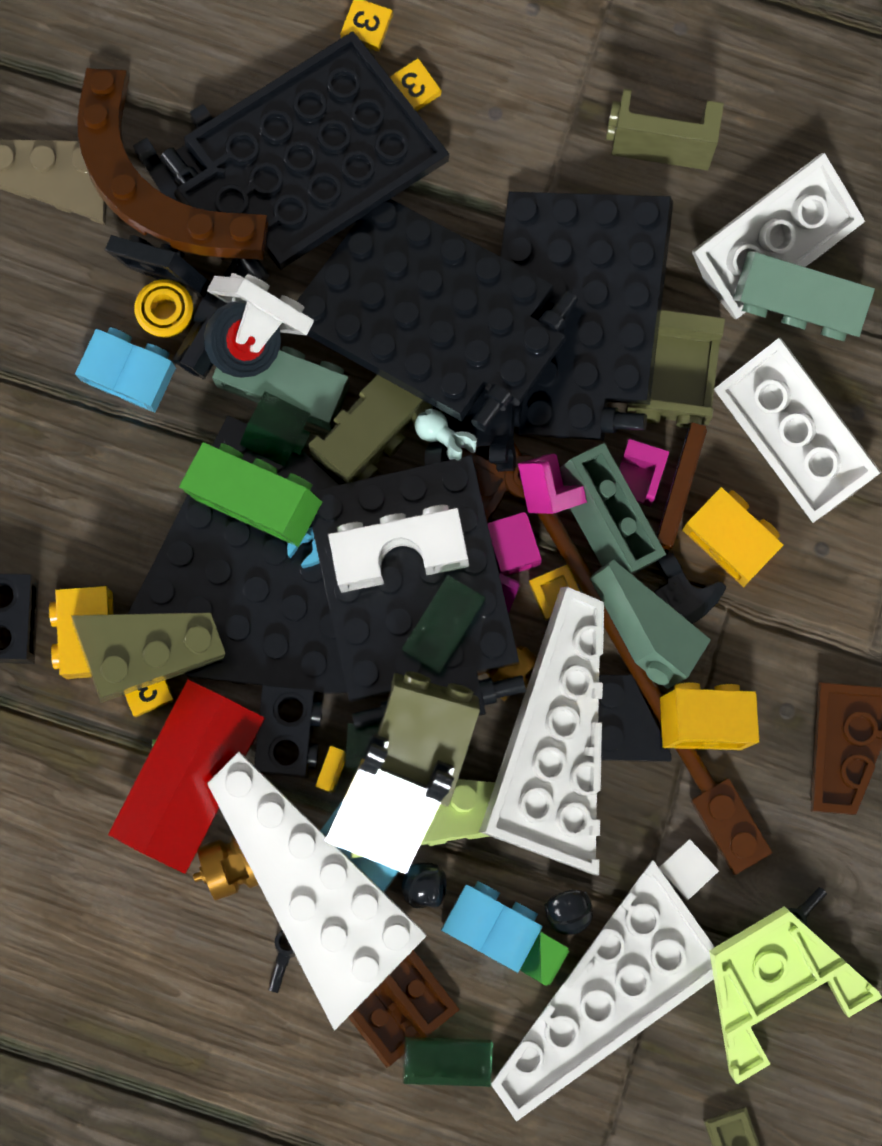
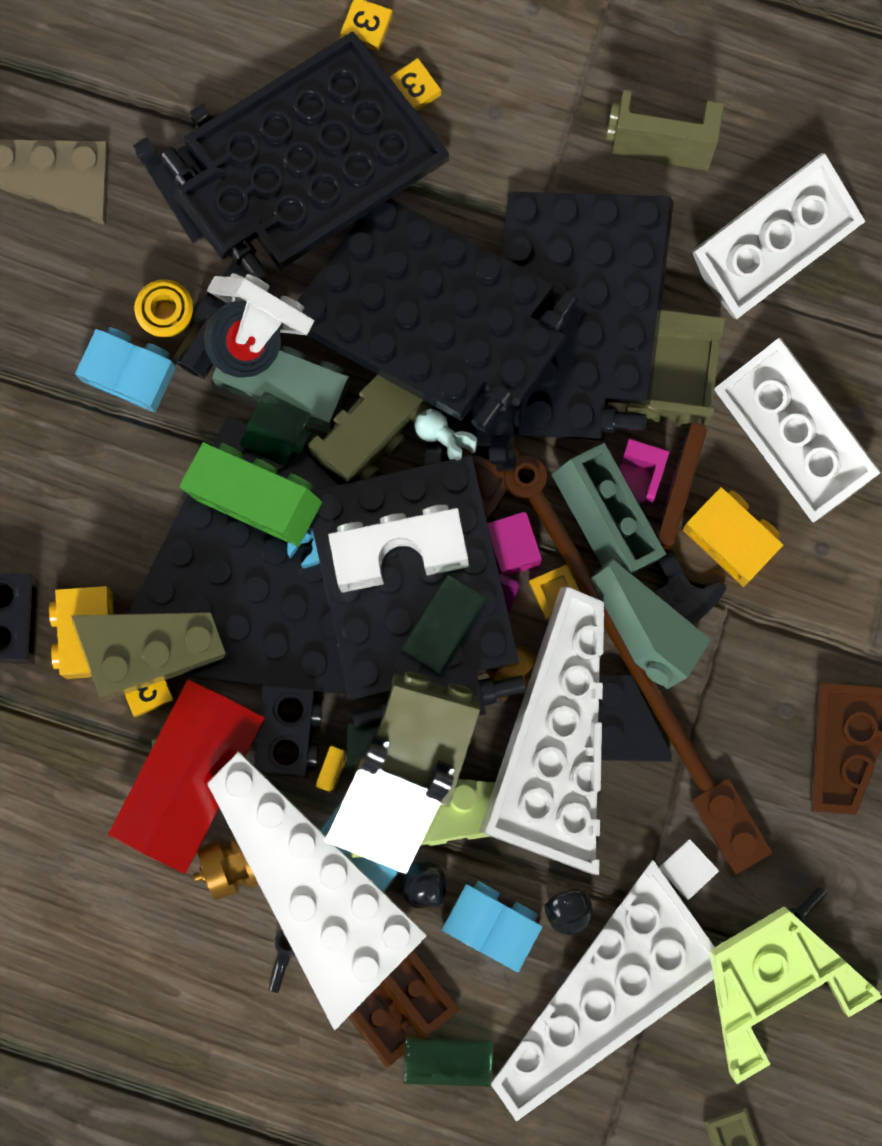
(139, 202): reddish brown plate -> none
(157, 262): black wing -> none
(544, 959): bright green slope -> none
(545, 487): dark pink panel -> none
(709, 718): yellow brick -> none
(803, 296): sand green brick -> none

